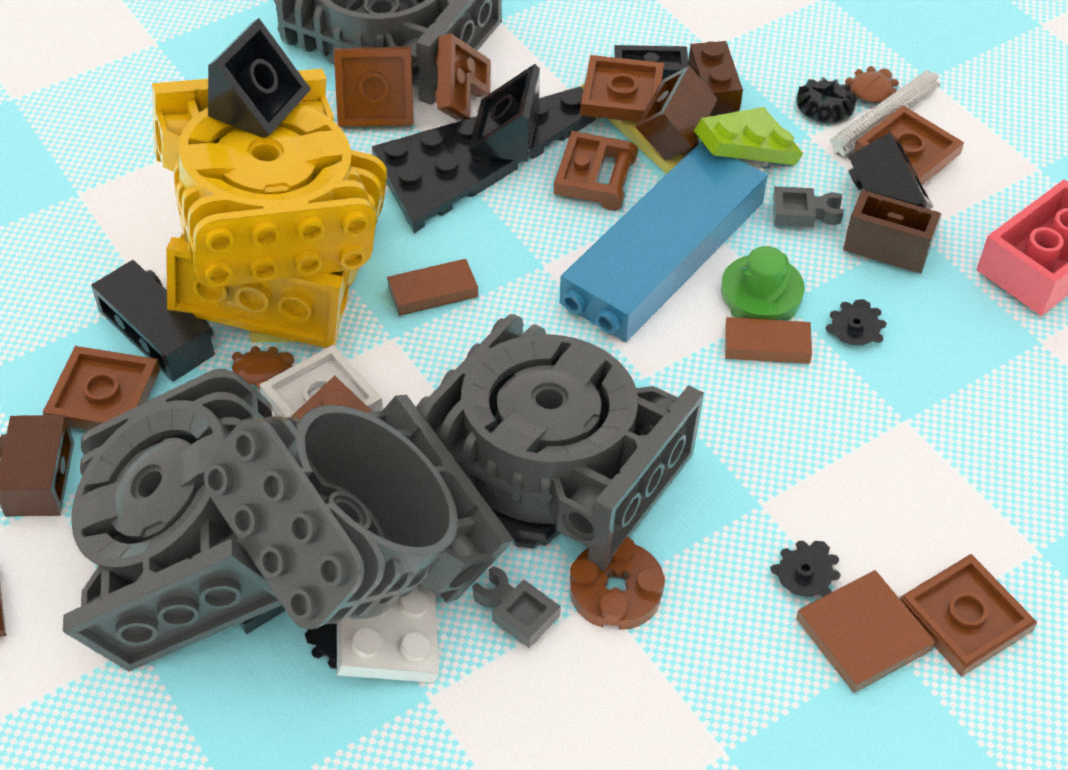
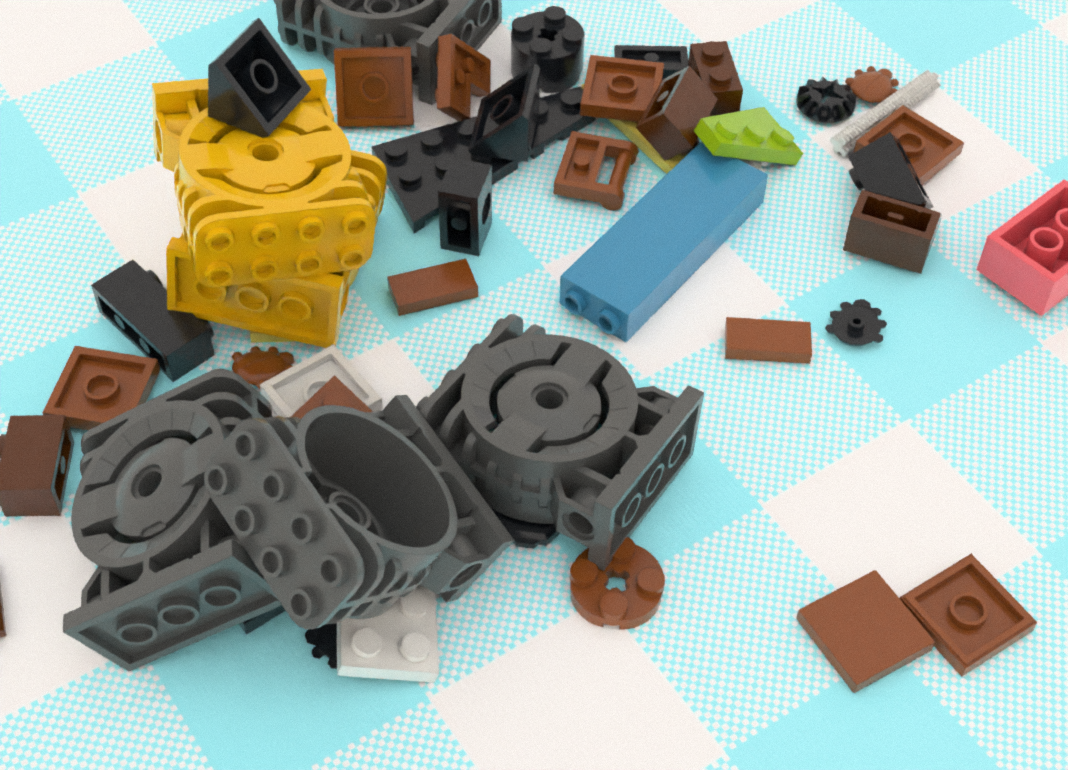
(465, 206): none -> black brick
(518, 610): dark grey plate -> none
(551, 43): none -> black brick
(763, 285): bright green plate -> none
(800, 207): dark grey plate -> none
(807, 569): black piece -> none

